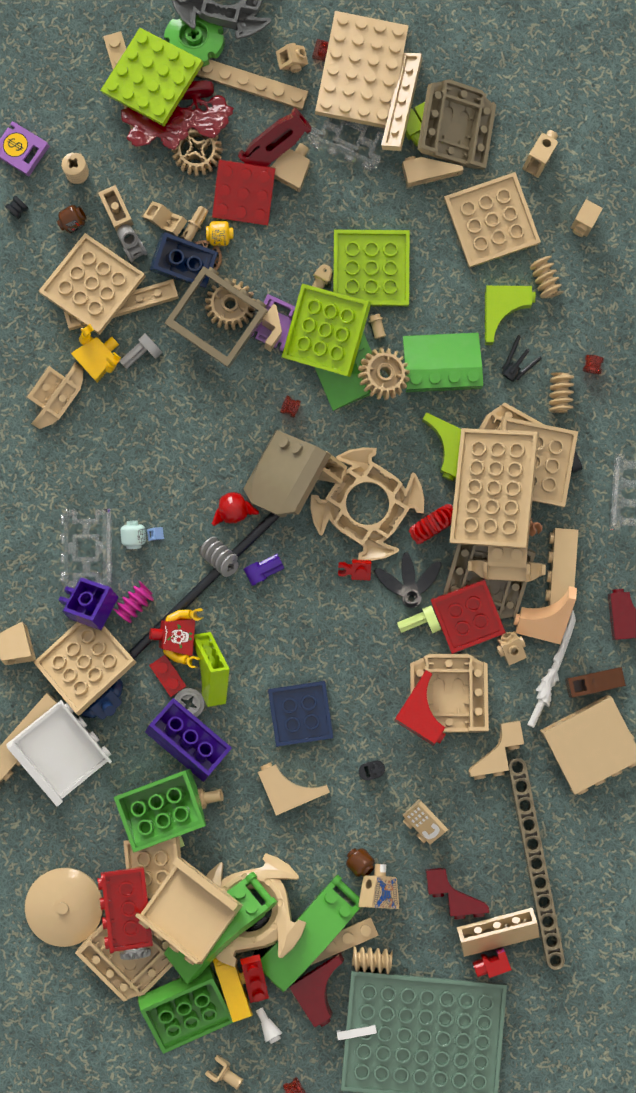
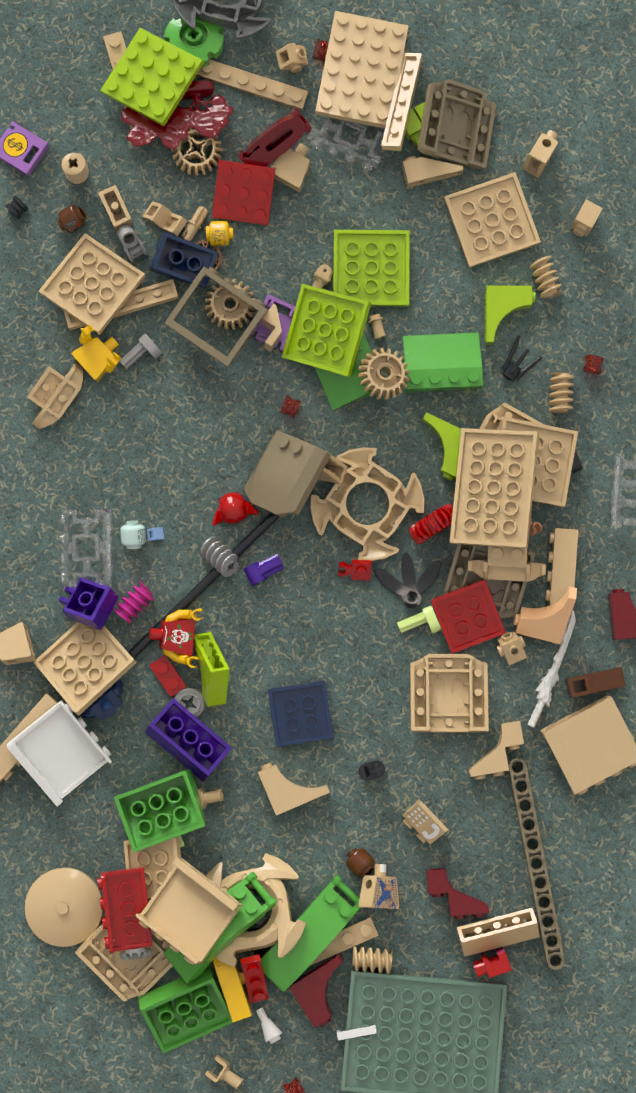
(417, 716): red arch -> none

